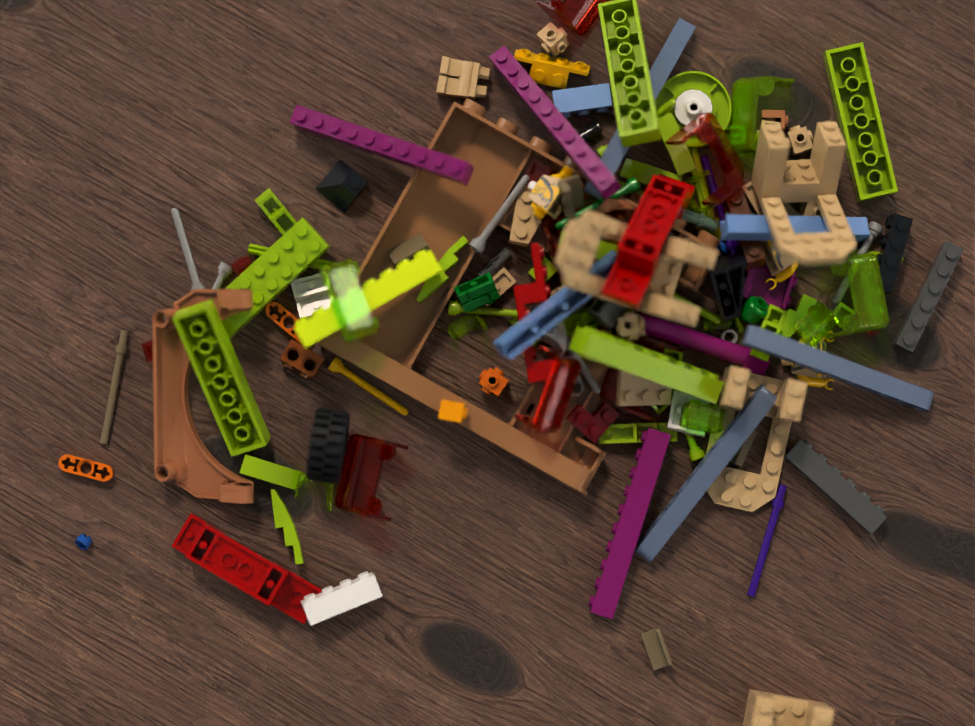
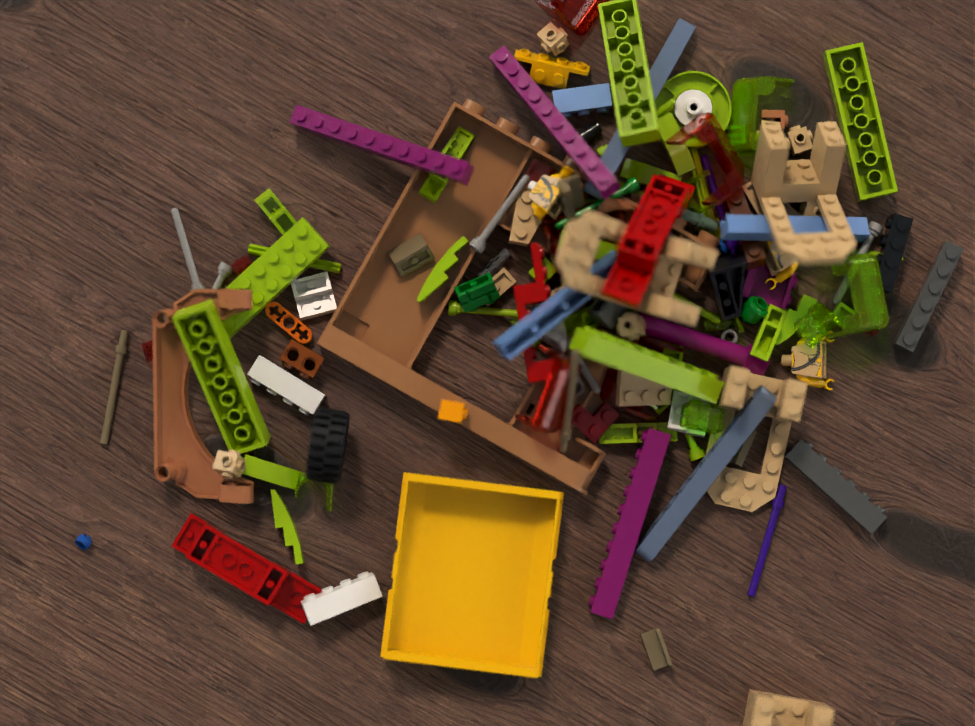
(101, 466): orange beam -> none
(229, 464): none -> tan brick
(285, 384): none -> white brick
(338, 367): yellow piece -> none
(342, 186): black slope -> none
(349, 301): clear neon green windscreen -> none
(362, 473): clear red windscreen -> none
(376, 294): neon yellow brick -> none
(456, 148): none -> lime slope
(466, 325): clear neon green helmet -> none
(467, 79): tan hips -> none
(472, 575): none -> yellow panel
(494, 388): orange brick -> none
(565, 432): none -> dark tan bar
(837, 368): sand blue beam -> none

